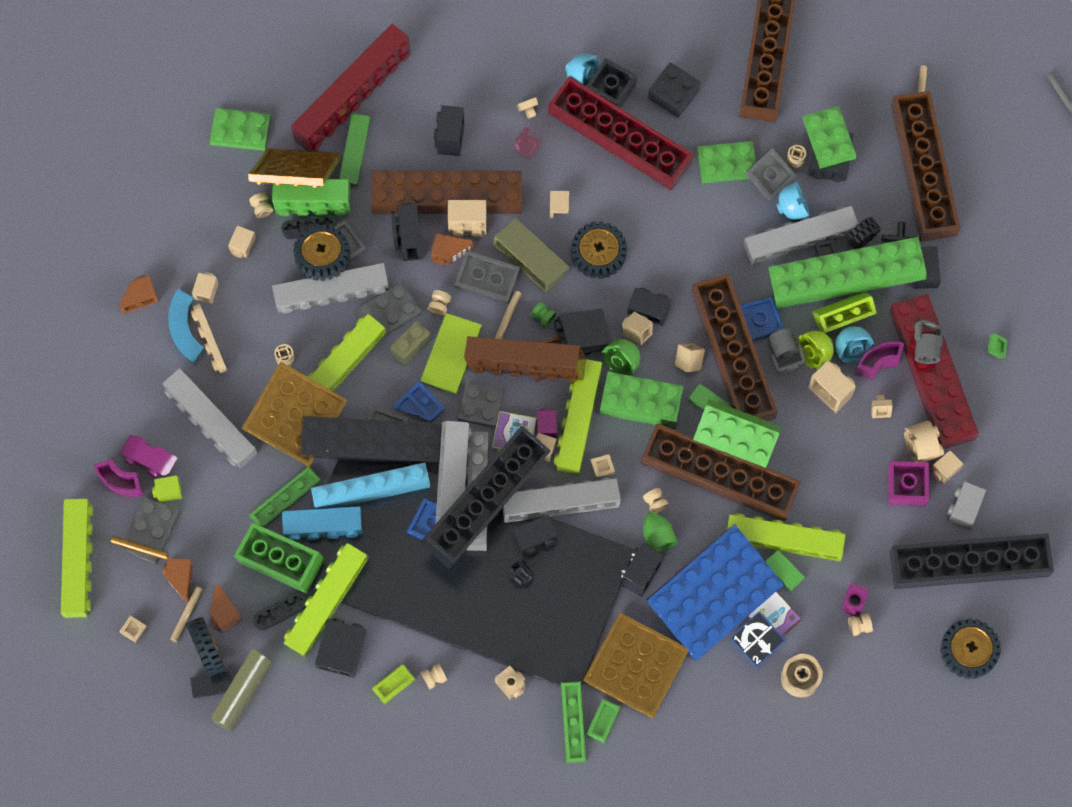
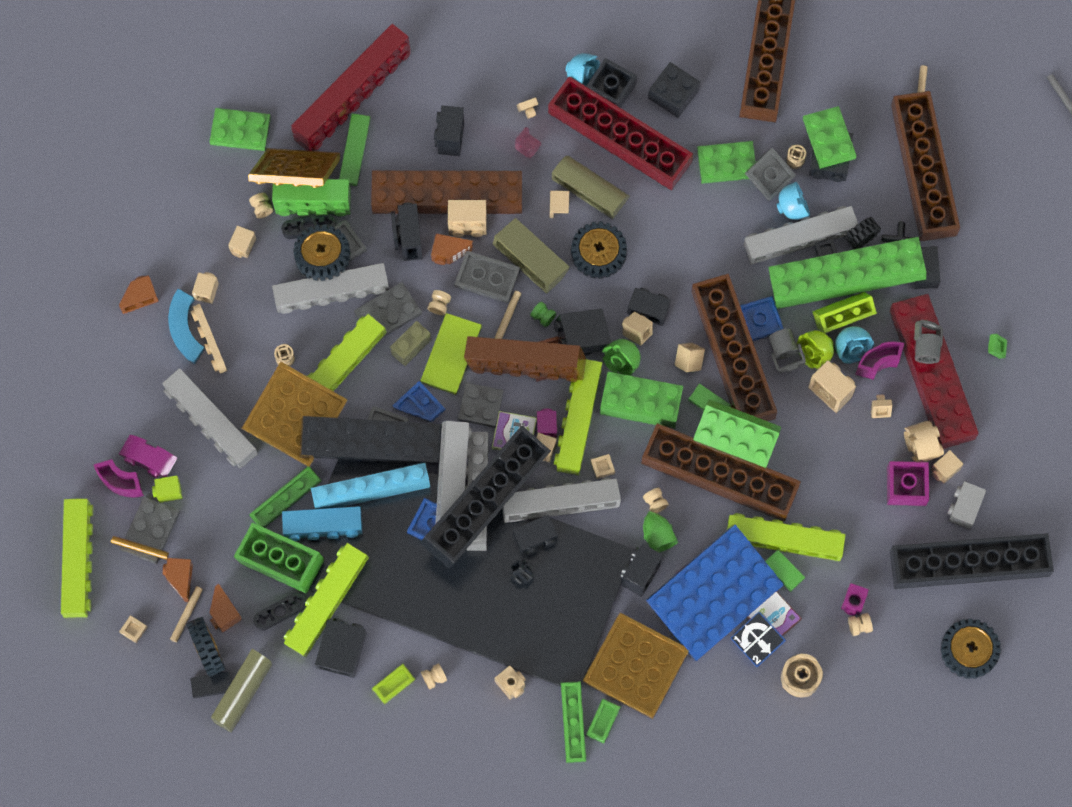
(589, 186): none -> olive brick

